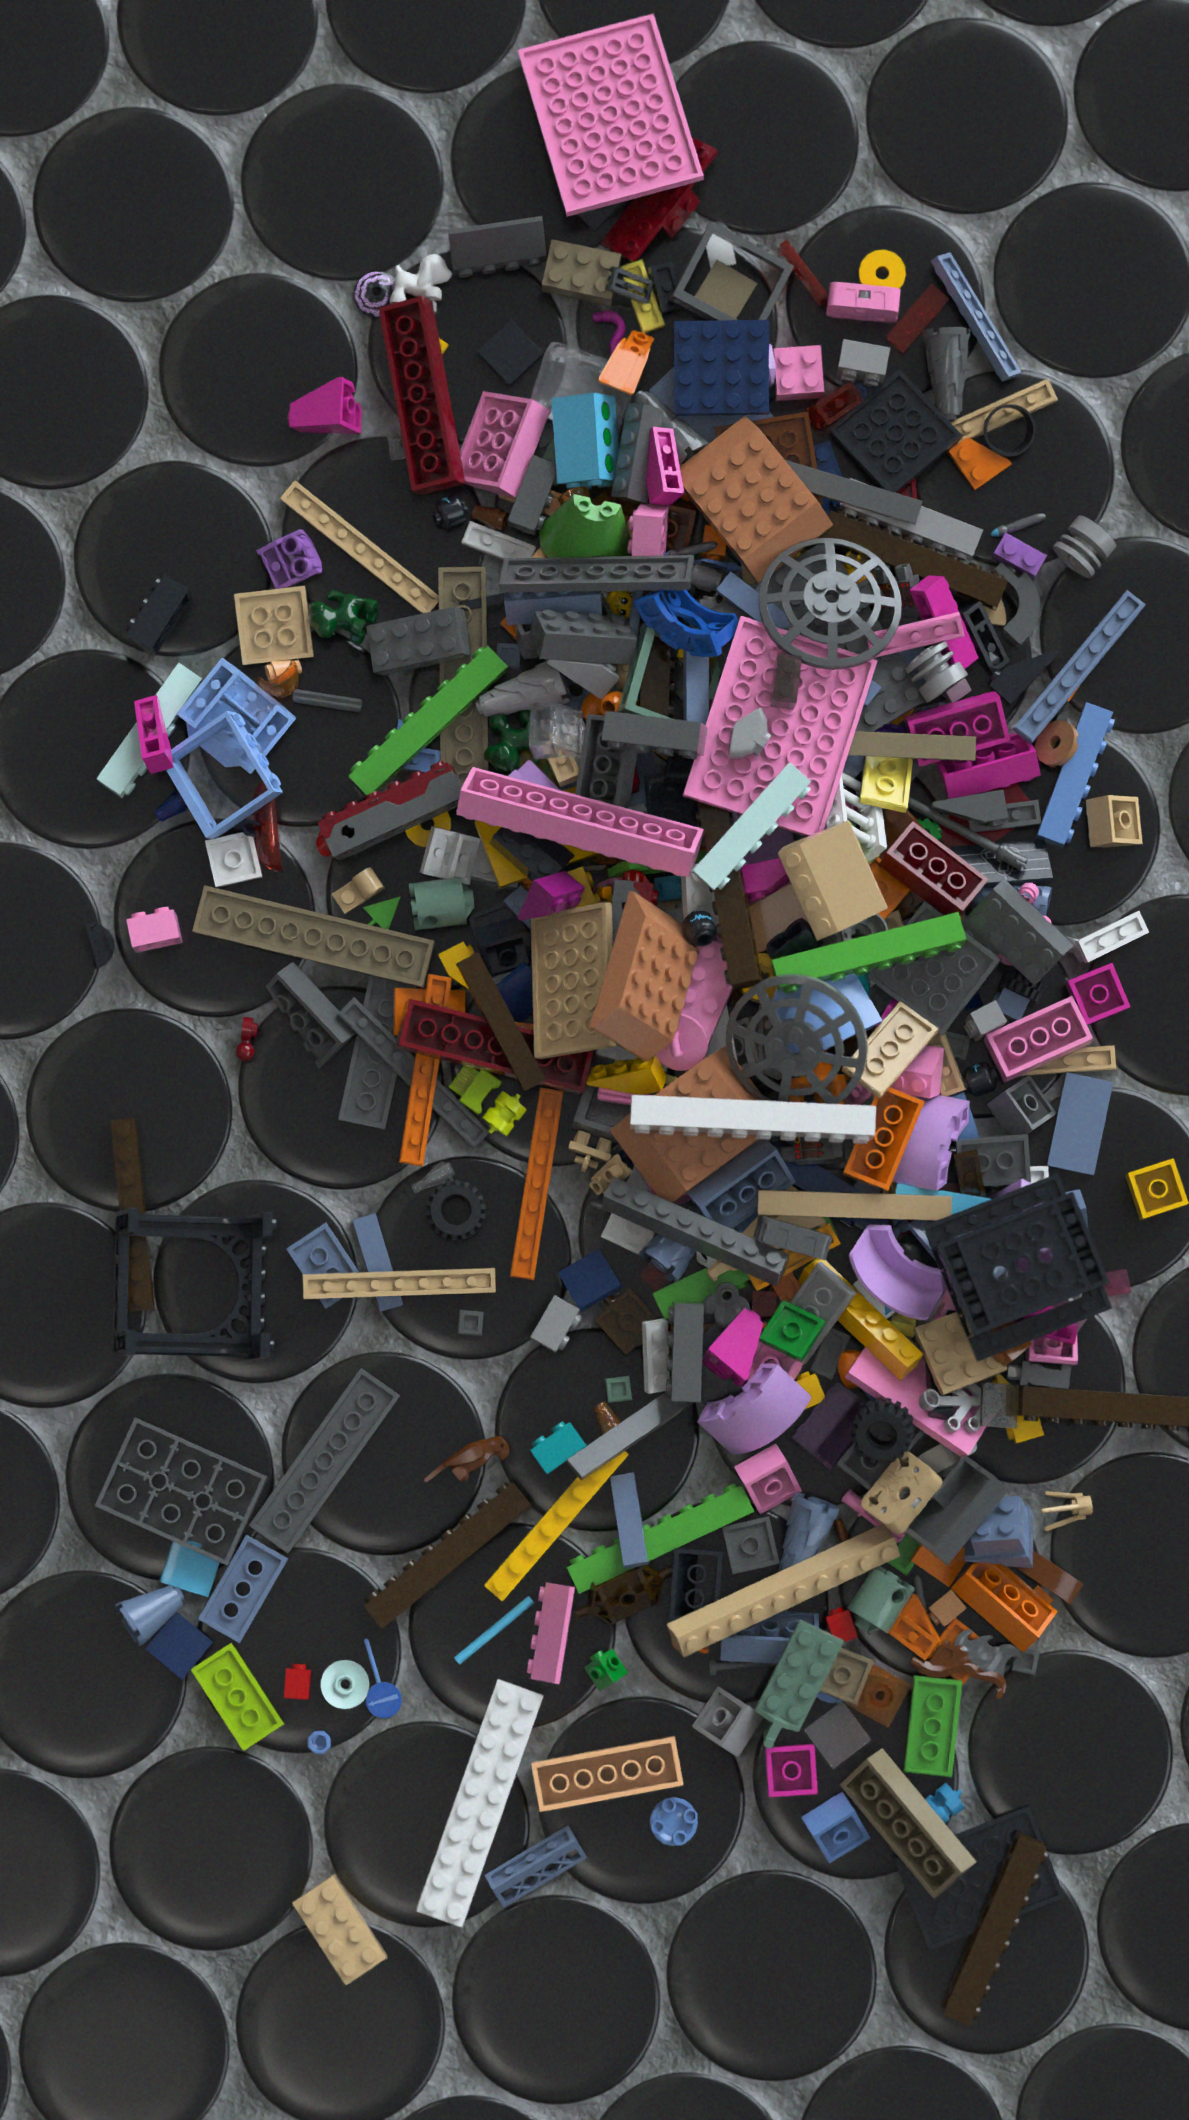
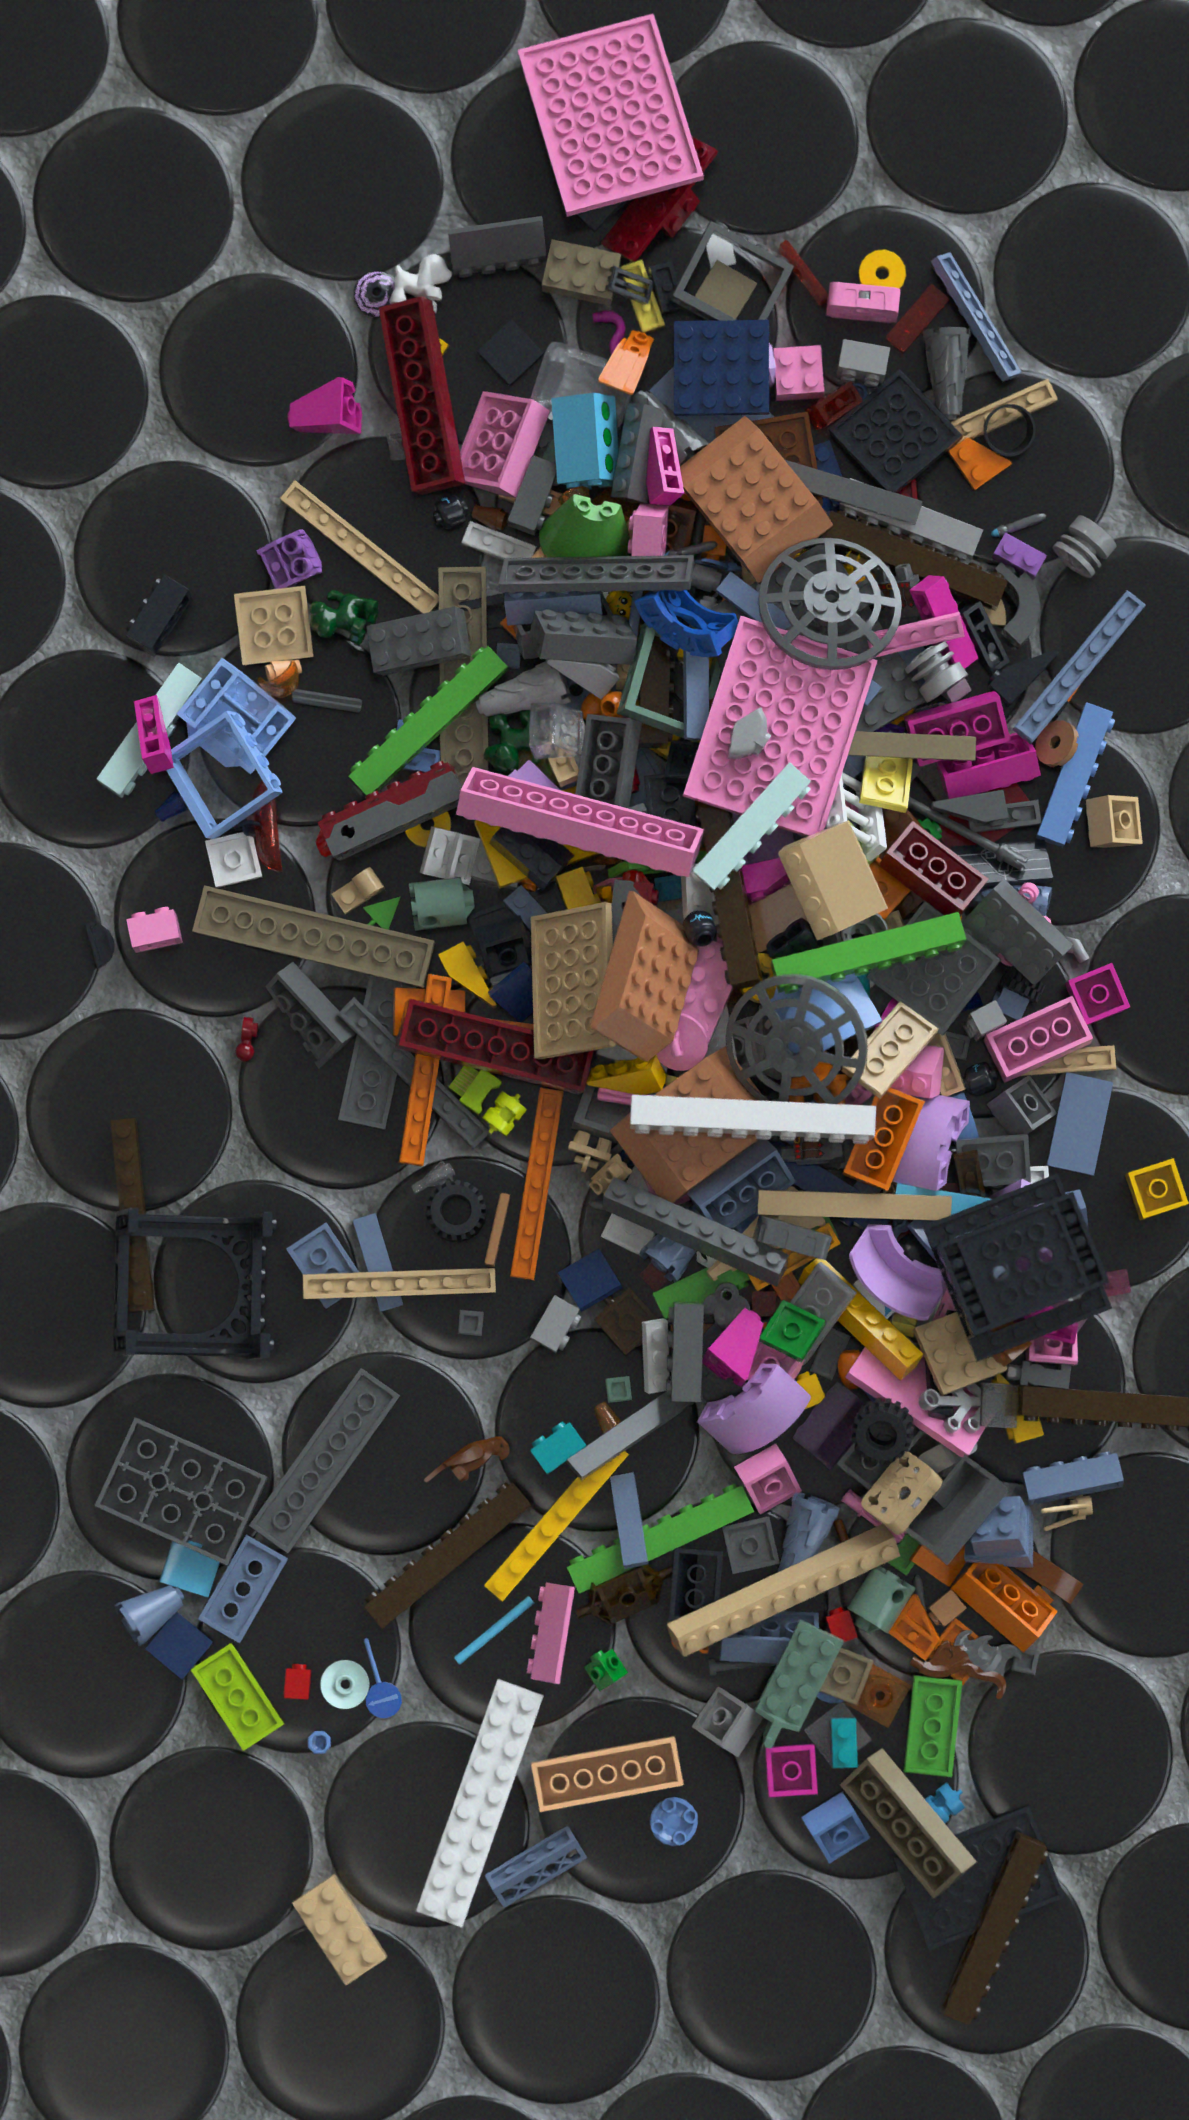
(497, 1230): none -> medium nougat tile
(500, 1021): dark brown tile -> none
(551, 896): magenta slope -> none
(654, 733): dark grey brick -> none
(785, 681): clear smoke brick -> none
(843, 1742): none -> teal brick
(1072, 1479): none -> sand blue brick
(1112, 936): white plate -> none

